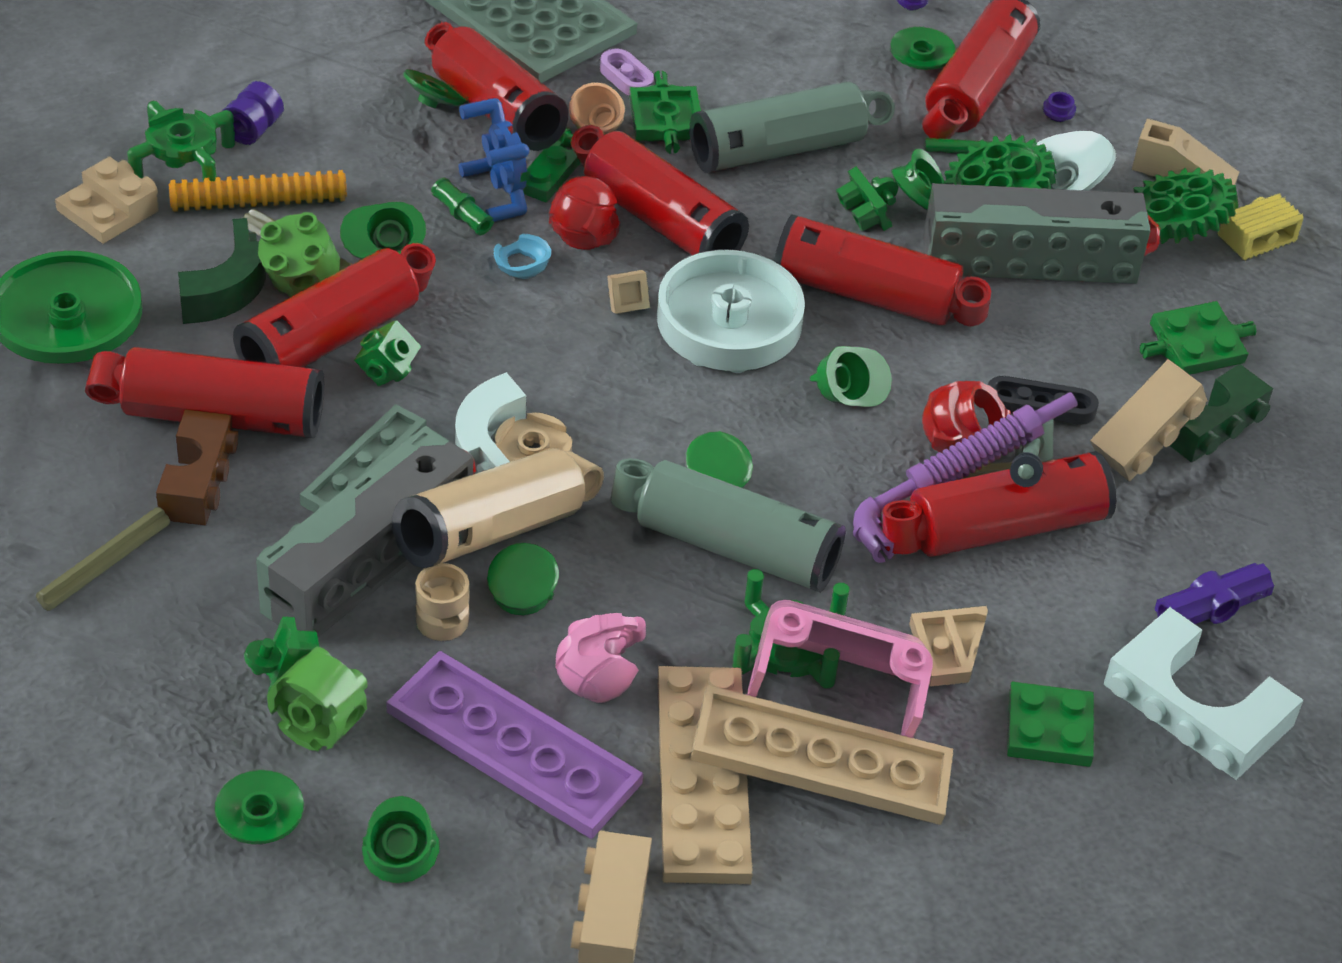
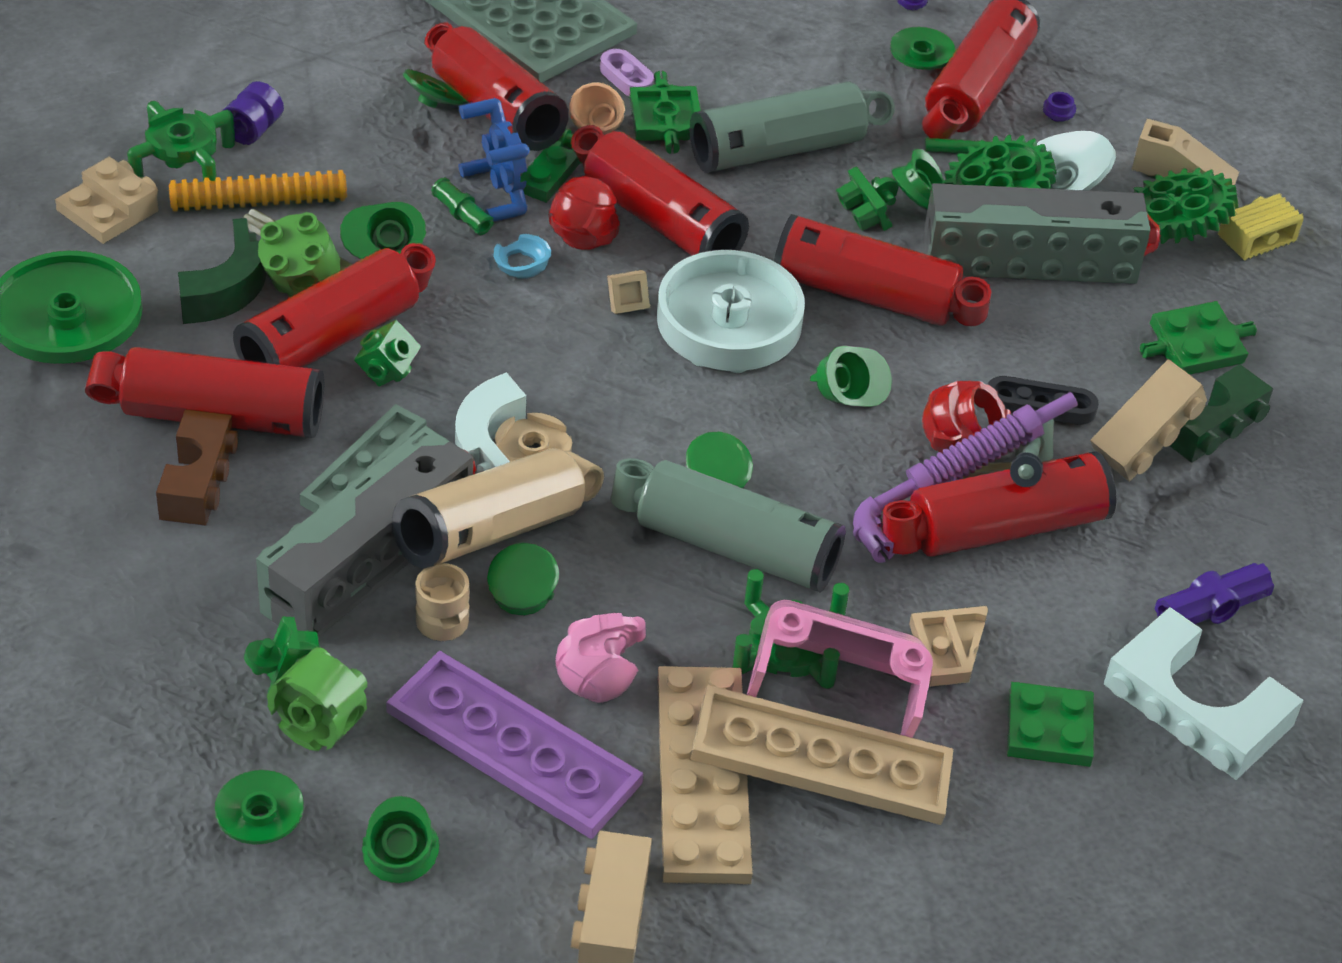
(102, 559): olive axle -> none

